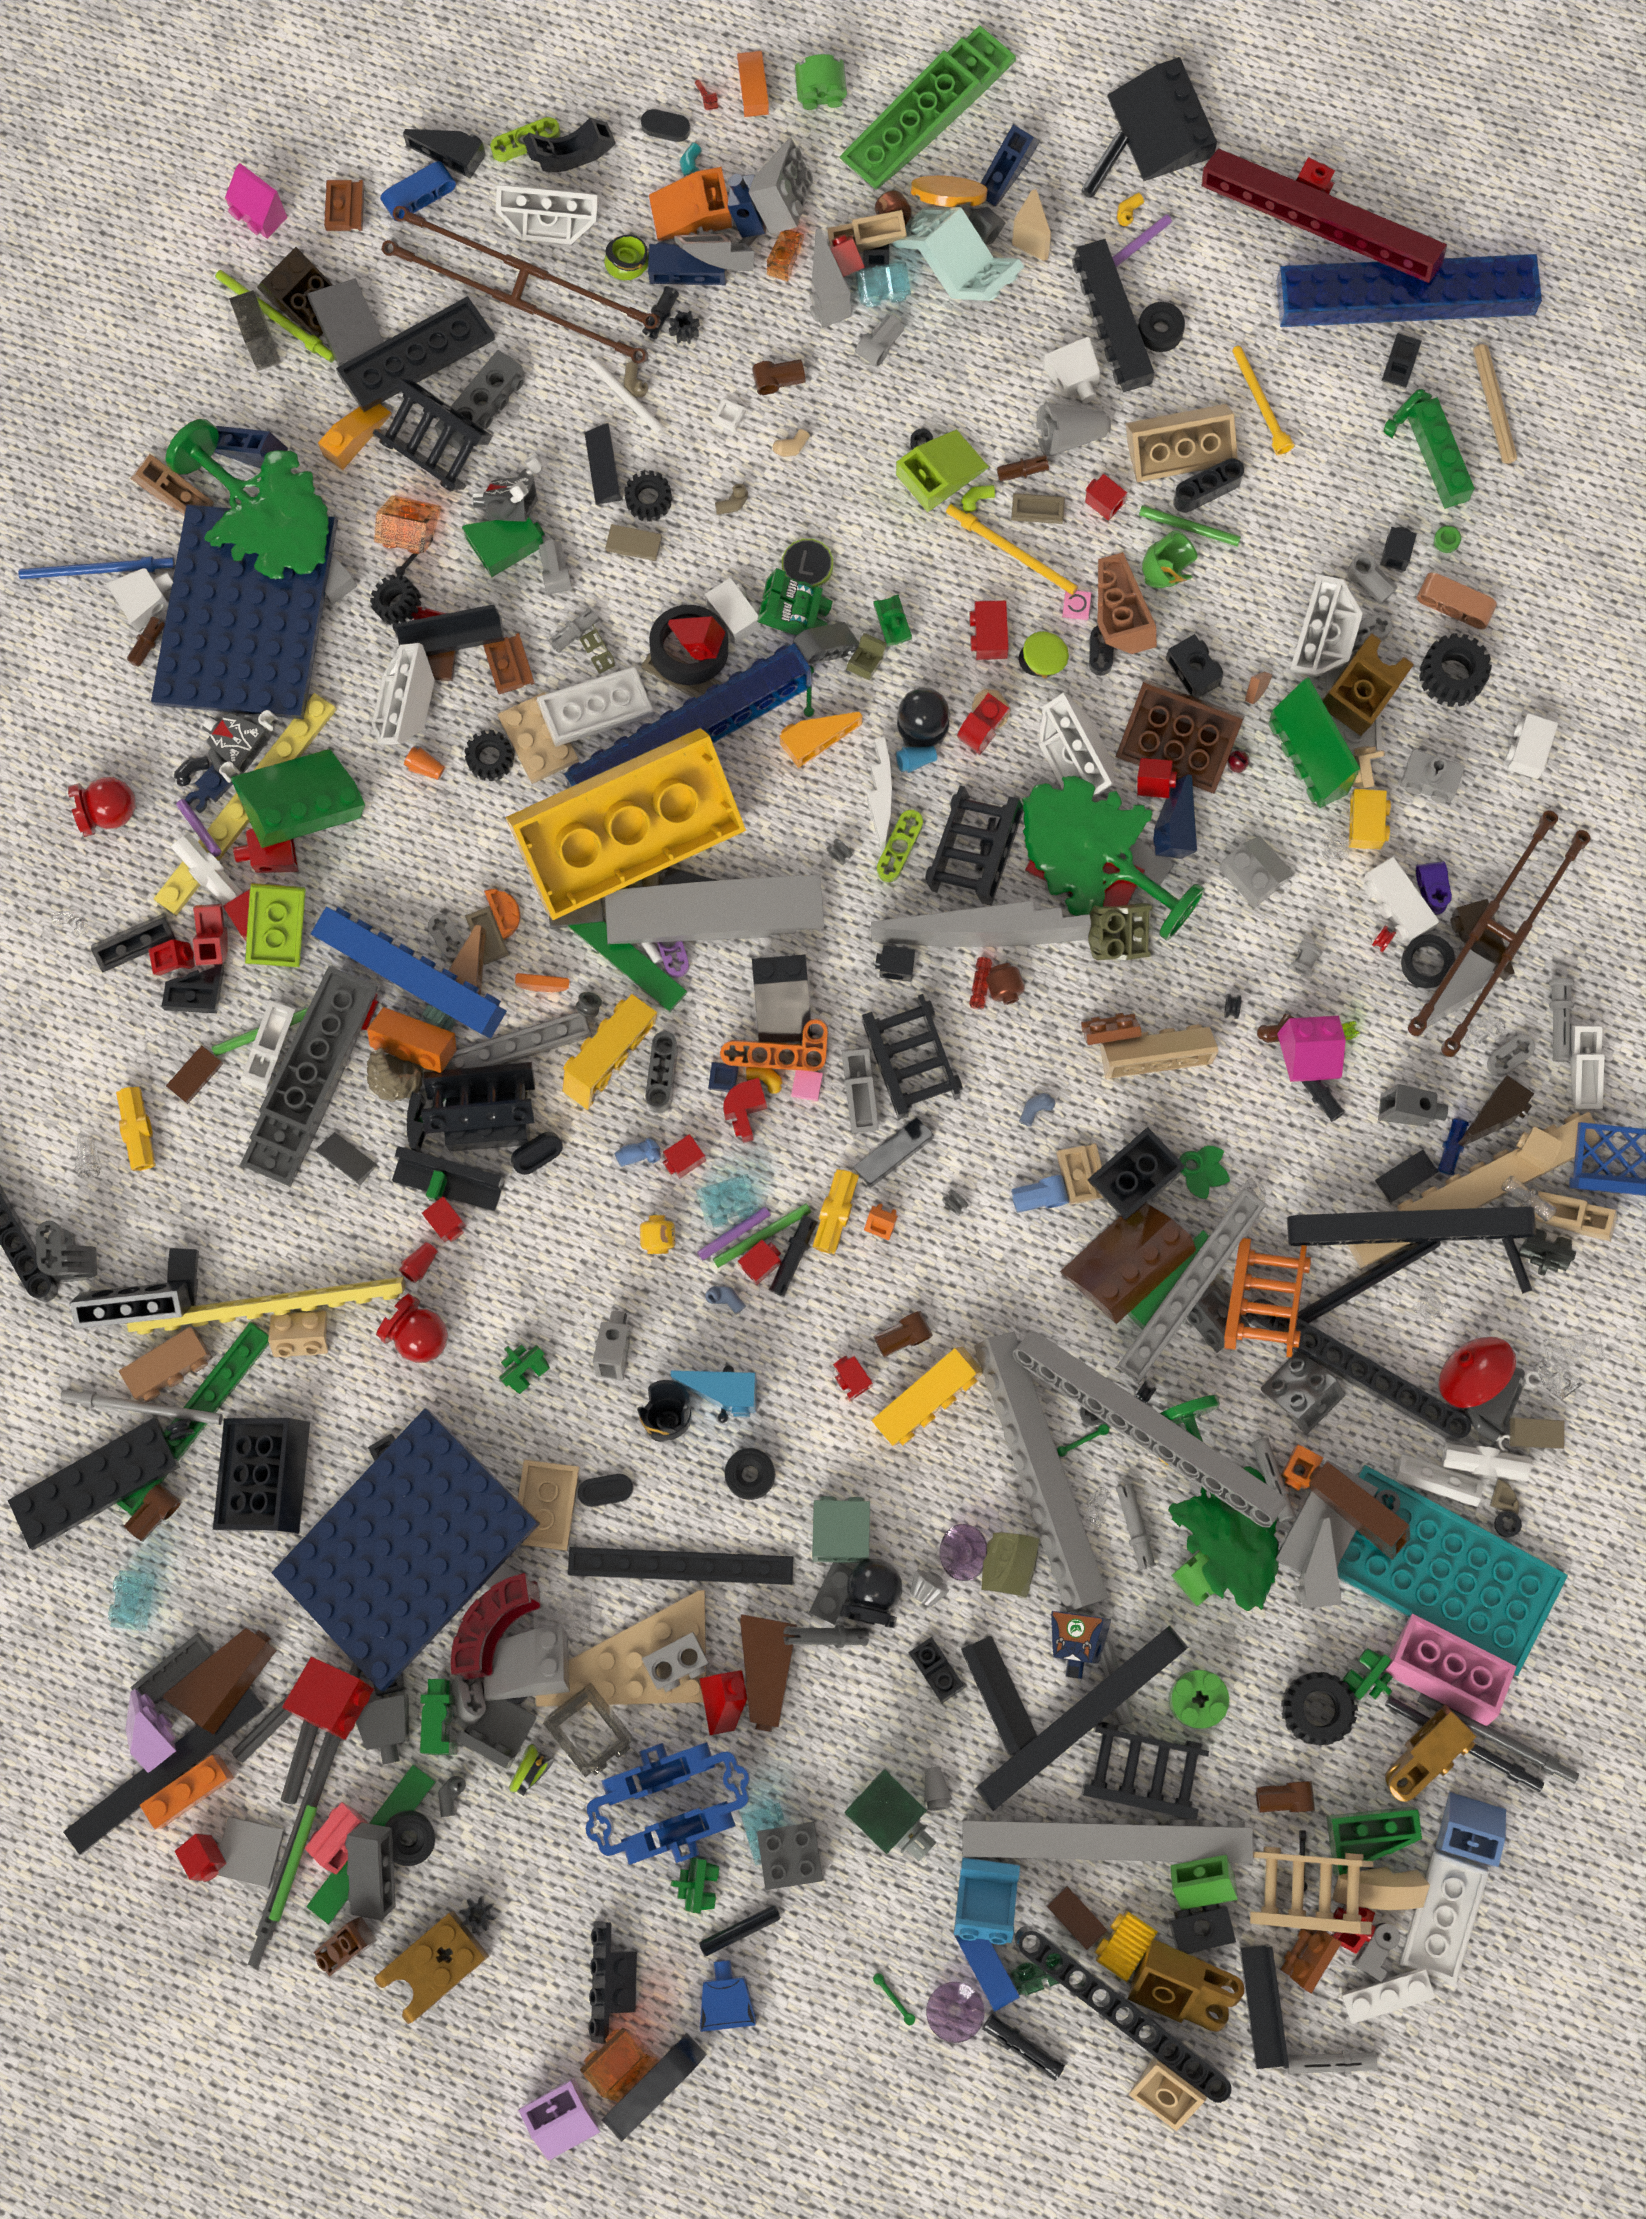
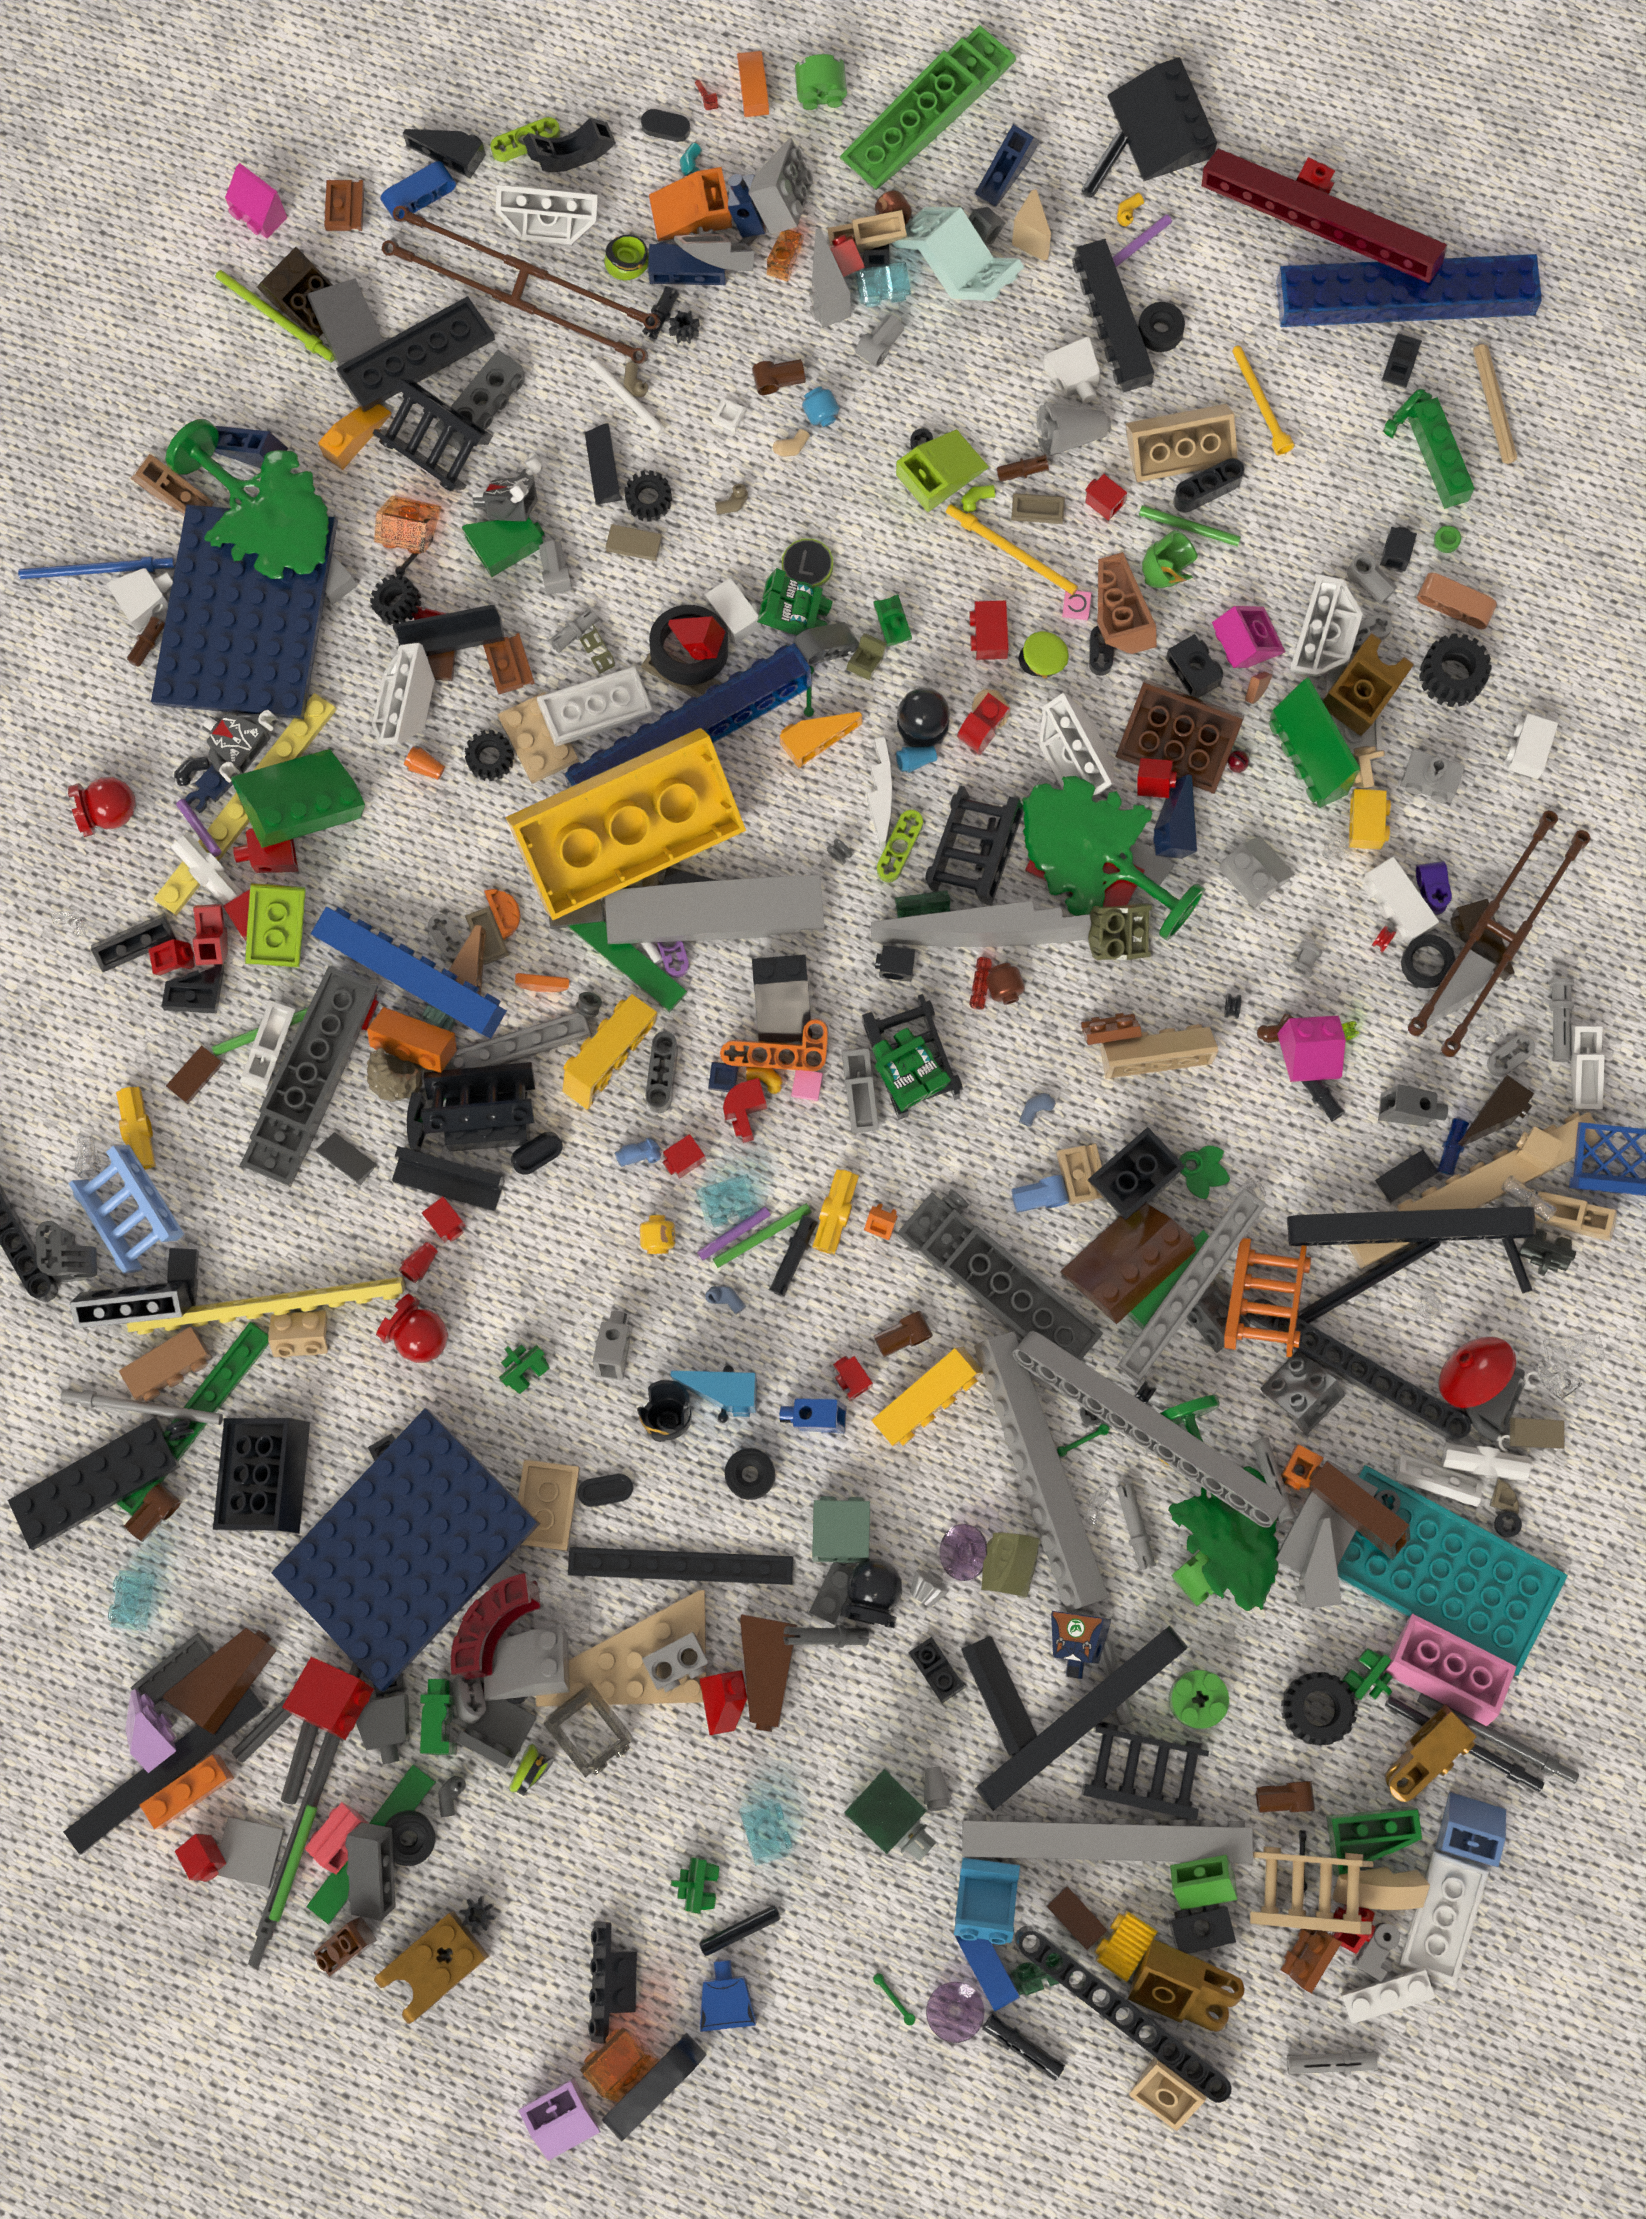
(146, 1195): none -> light blue fence
(255, 330): clear smoke window -> none
(436, 1186): green tile -> none
(679, 1829): blue piece -> none
(760, 1261): red brick -> none
(790, 1856): dark grey bracket -> none
(820, 406): none -> dark azure head
(826, 1416): none -> blue torso
(893, 1152): slope -> none
(909, 1070): none -> green hips
(923, 904): none -> clear green hinge
(948, 190): light orange tile -> none
(995, 1277): none -> dark grey slope
(1247, 636): none -> dark pink slope
(1264, 2007): black panel -> none

